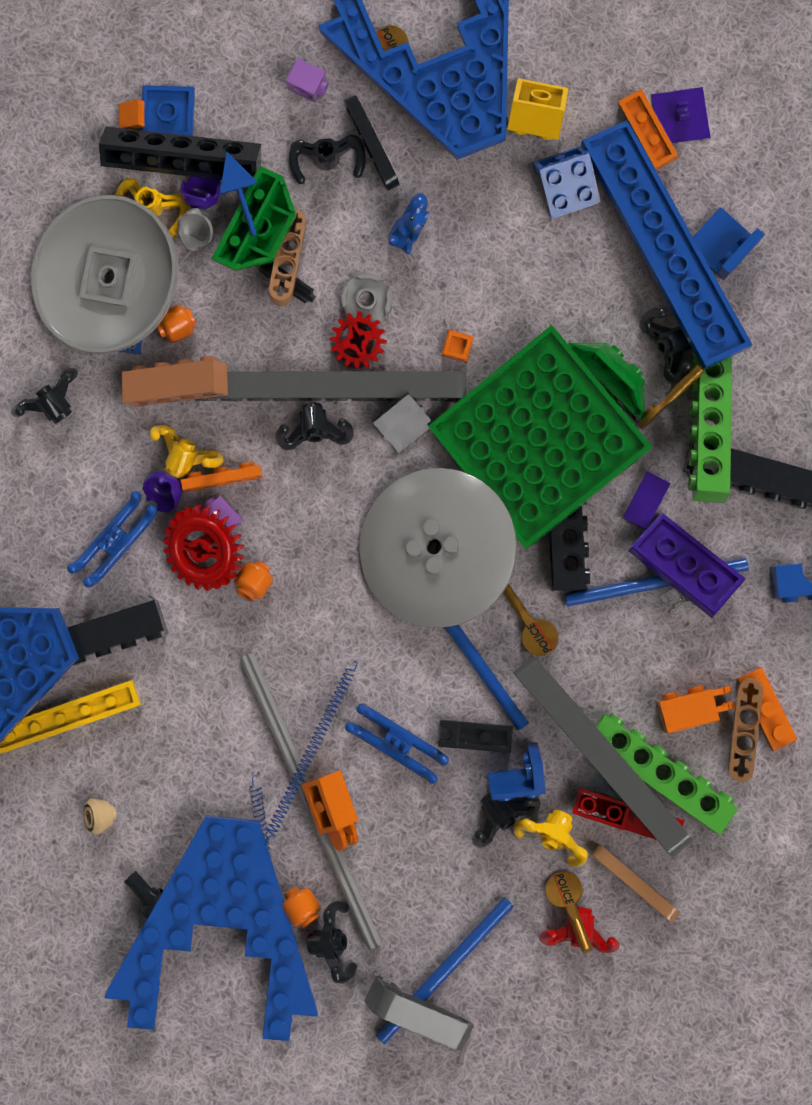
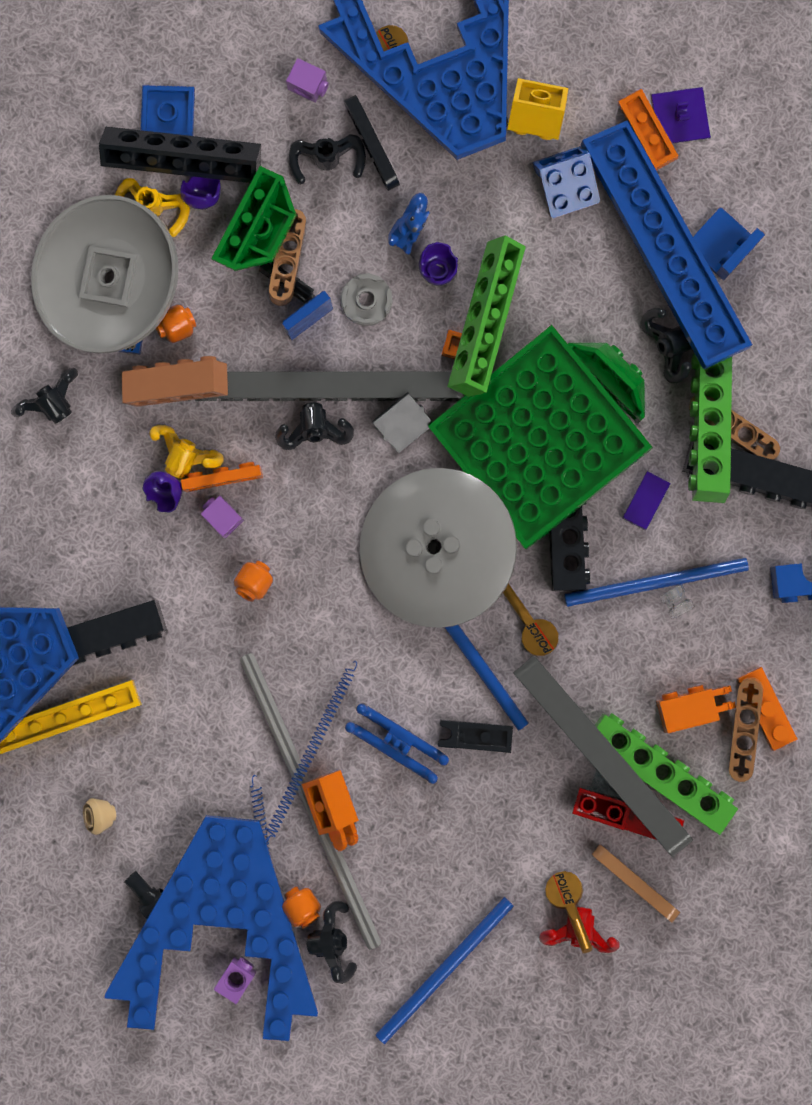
(113, 540): blue piece -> none
(131, 114): orange tile -> none
(189, 227): light grey piece -> none
(216, 543): red gear -> none
(227, 987): none -> medium lavender brick
(236, 178): blue piece -> none
(307, 315): none -> blue tile
(346, 344): red gear -> none
(417, 1015): beam -> none
(439, 254): none -> dark purple hair
(486, 316): none -> bright green brick
(501, 815): black piece -> none
(519, 782): blue bracket -> none
(554, 835): yellow piece -> none
(654, 411): pearl gold piece -> none
(686, 565): dark purple tile -> none
(739, 422): none -> medium nougat beam

